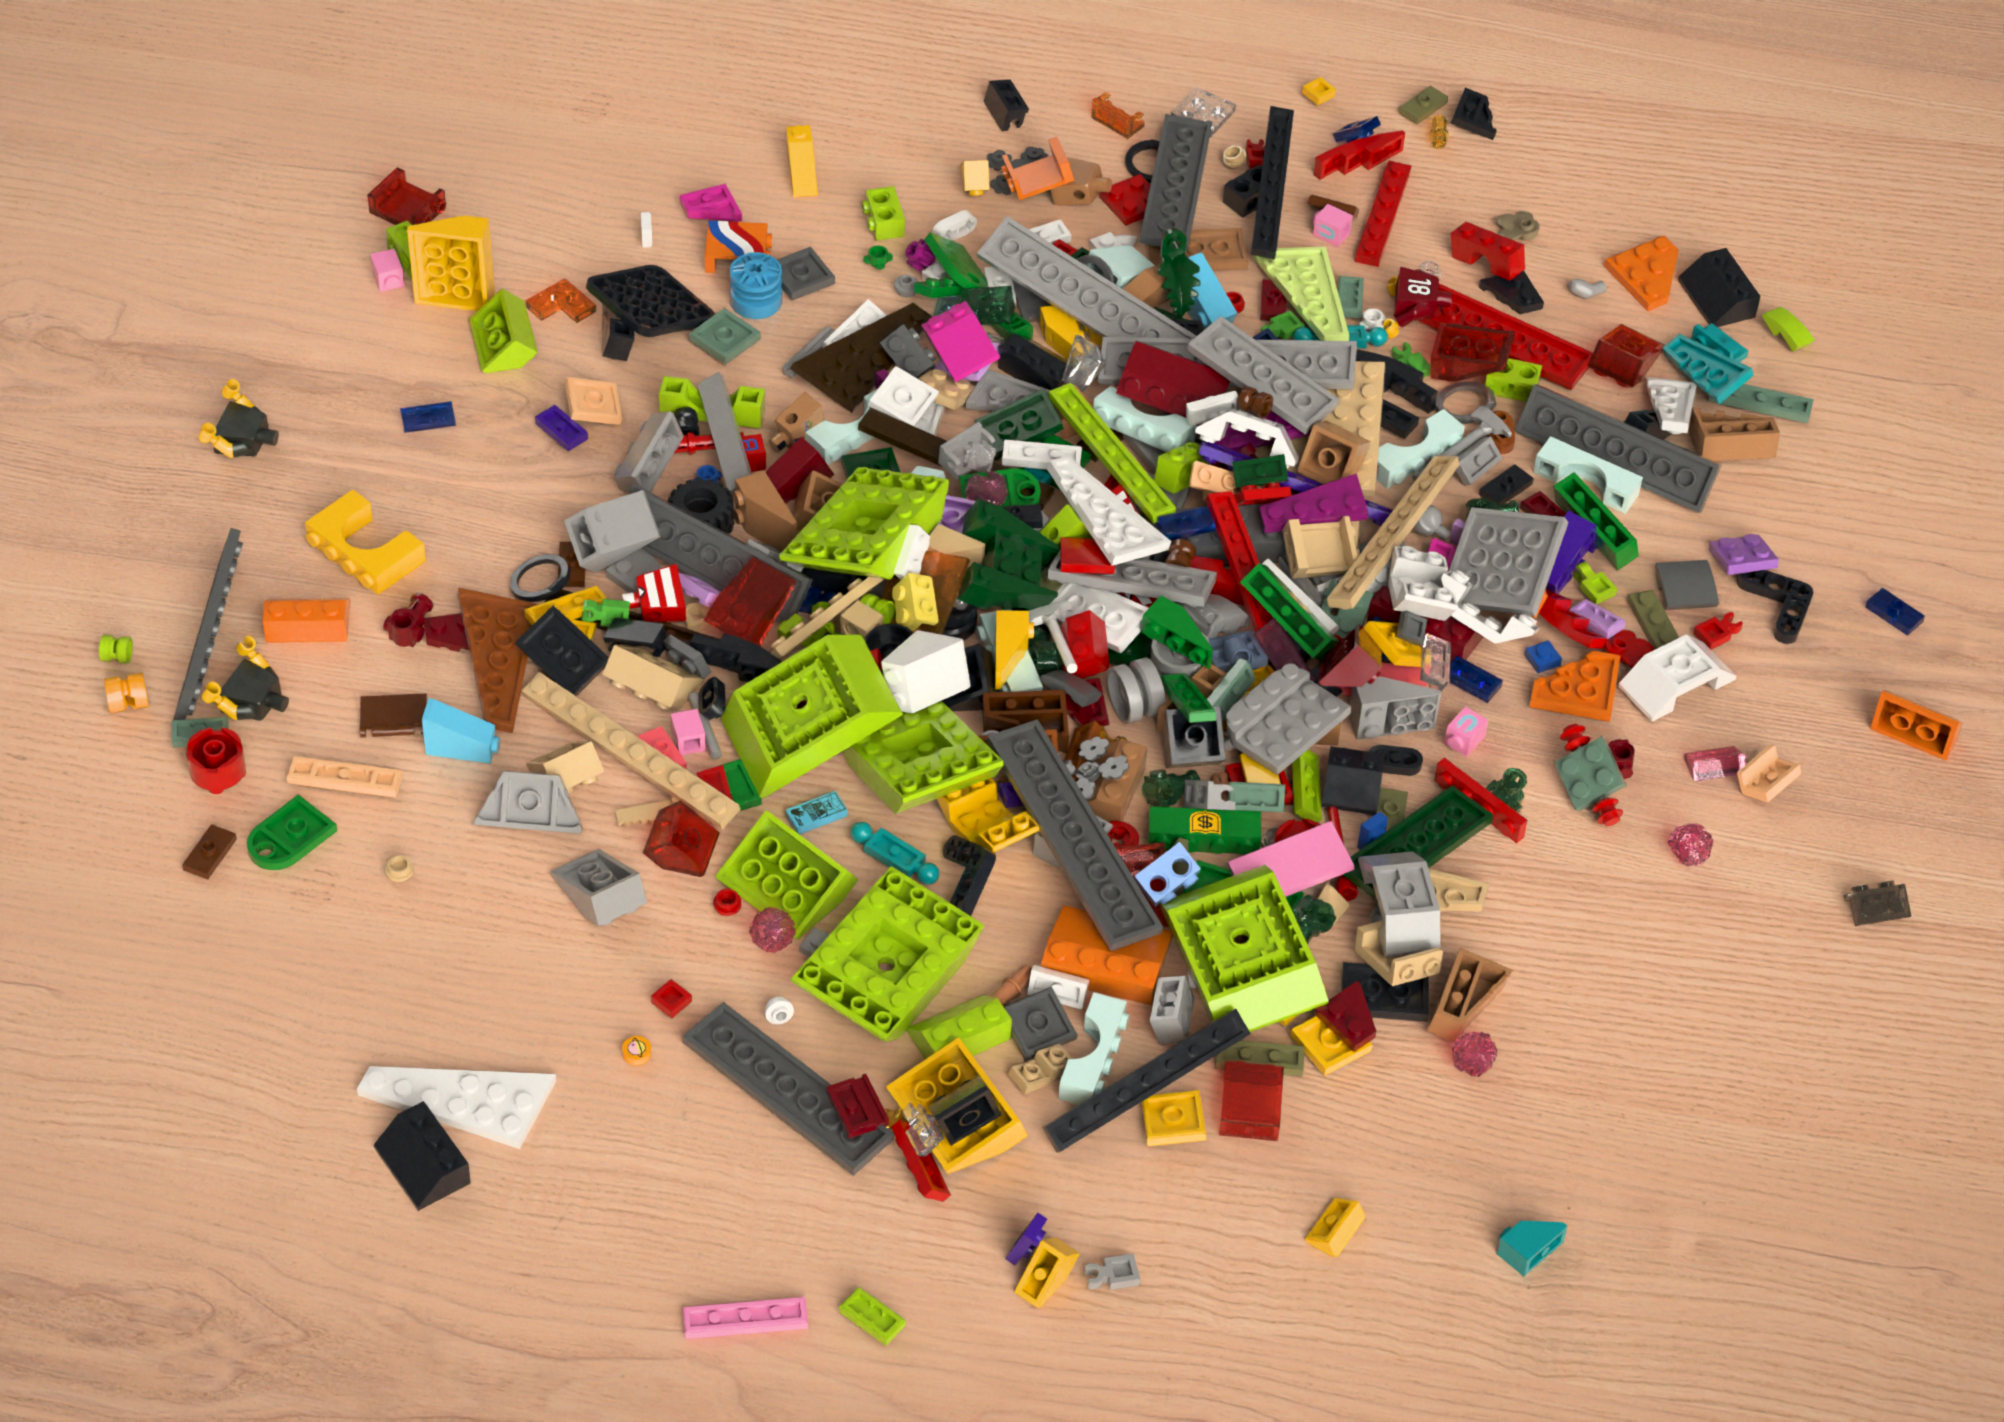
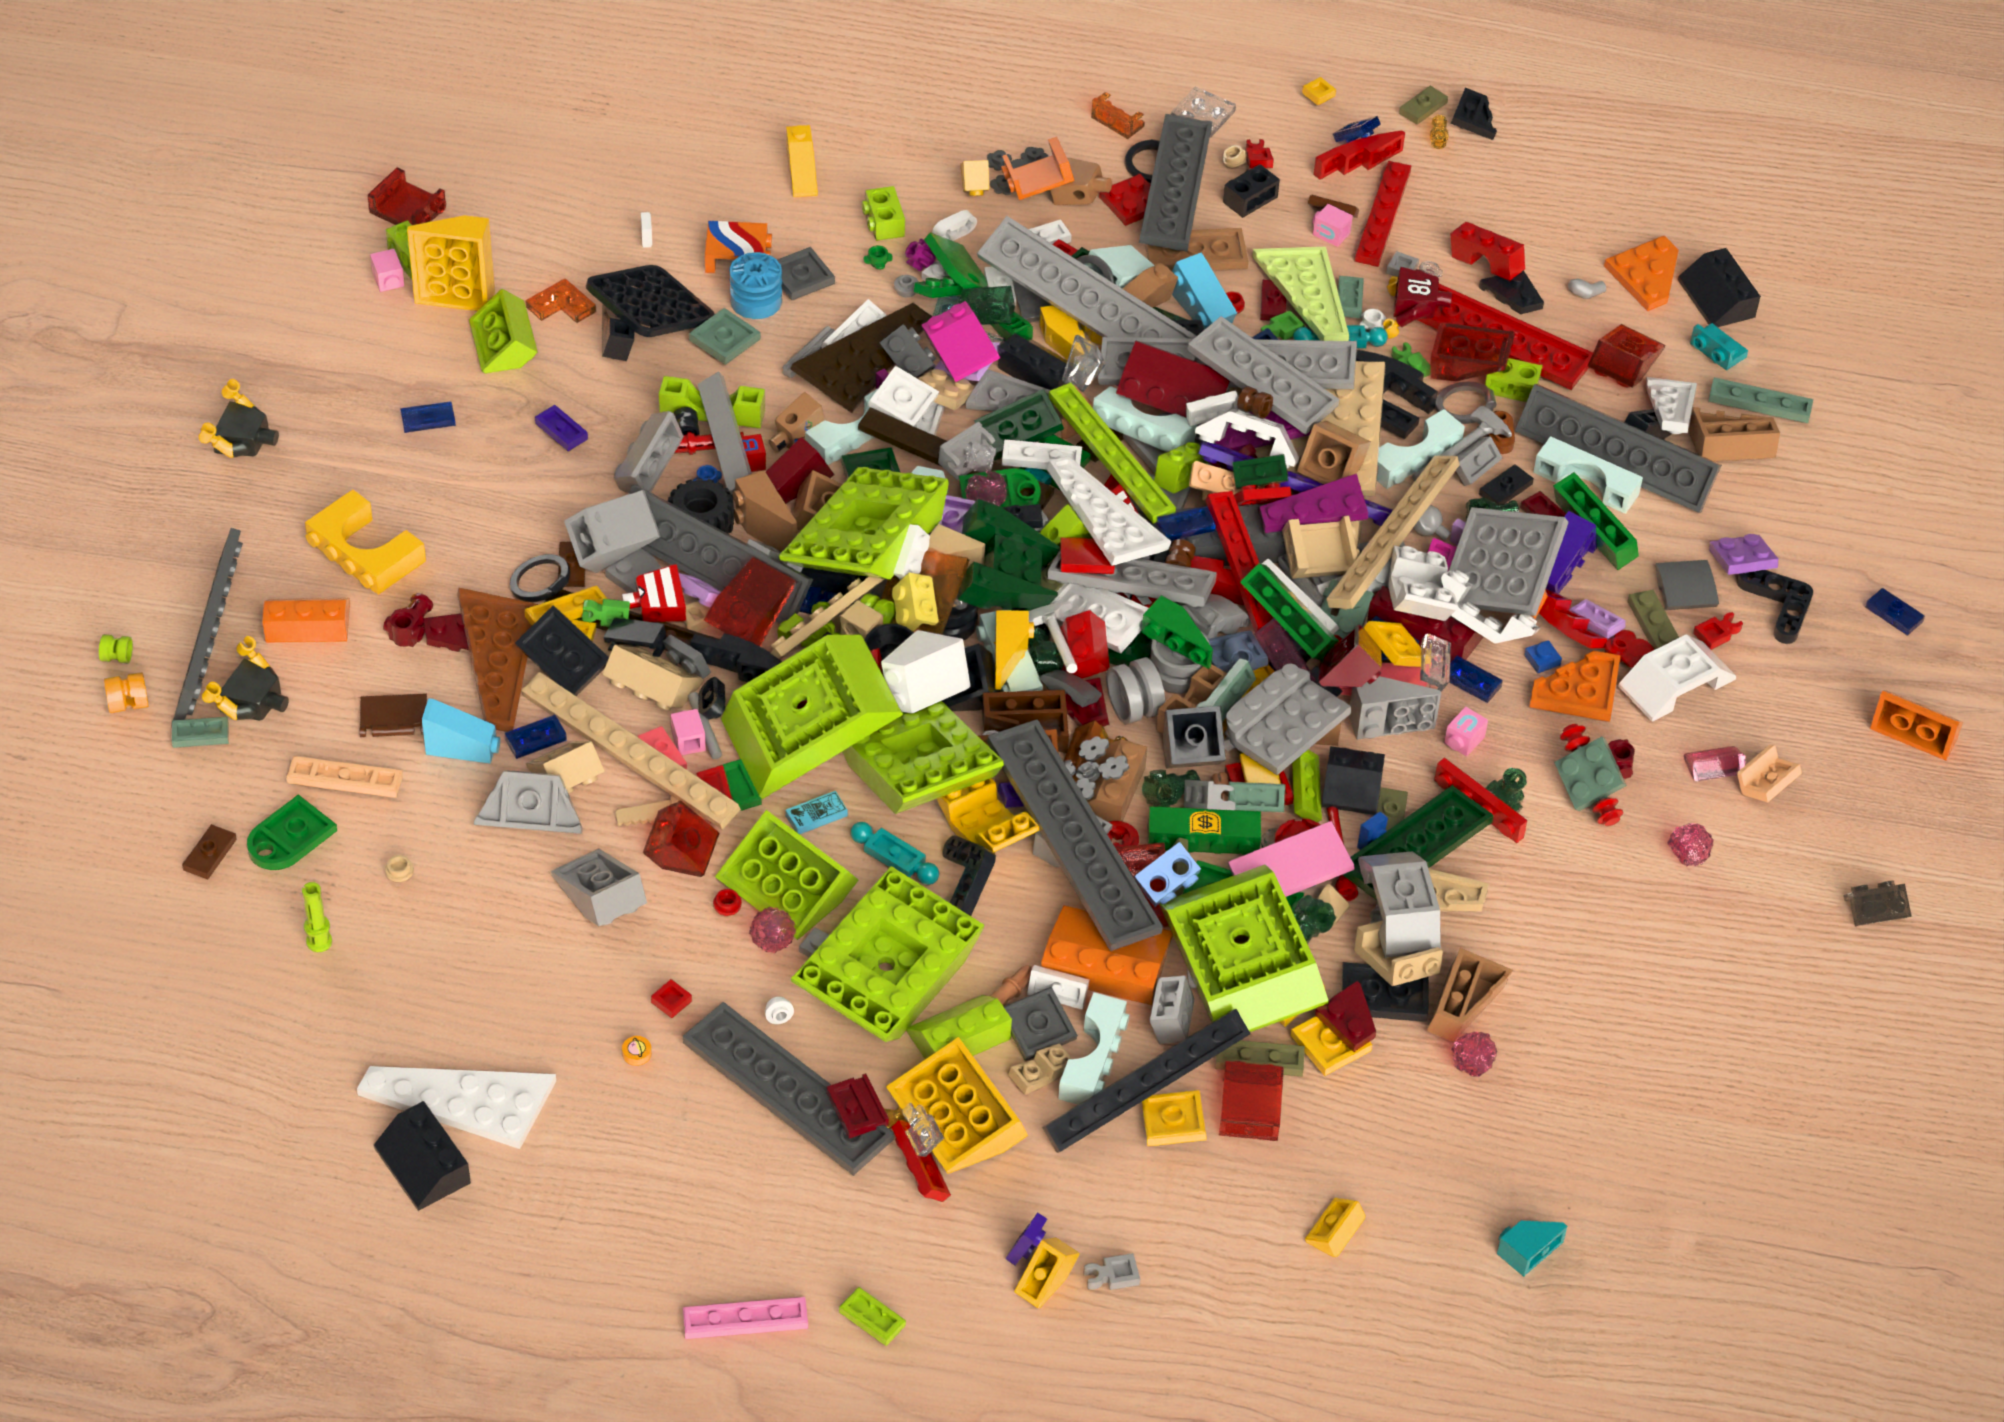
(215, 759): red brick -> none
(316, 924): none -> lime pin
(535, 736): none -> clear blue plate
(593, 401): light nougat plate -> none
(711, 204): dark pink wing -> none
(964, 1110): black slope -> none
(1005, 103): black hinge -> none
(1109, 240): white plate -> none
(1178, 271): dark green plant -> none
(1188, 698): green tile -> none
(1272, 182): black plate -> none
(1400, 759): black plate -> none
(1401, 260): none -> light grey plate
(1411, 628): dark grey tile -> none
(1518, 226): dark tan plate -> none
(1594, 586): lime plate -> none
(1707, 368): teal wing -> none
(1785, 323): lime slope -> none

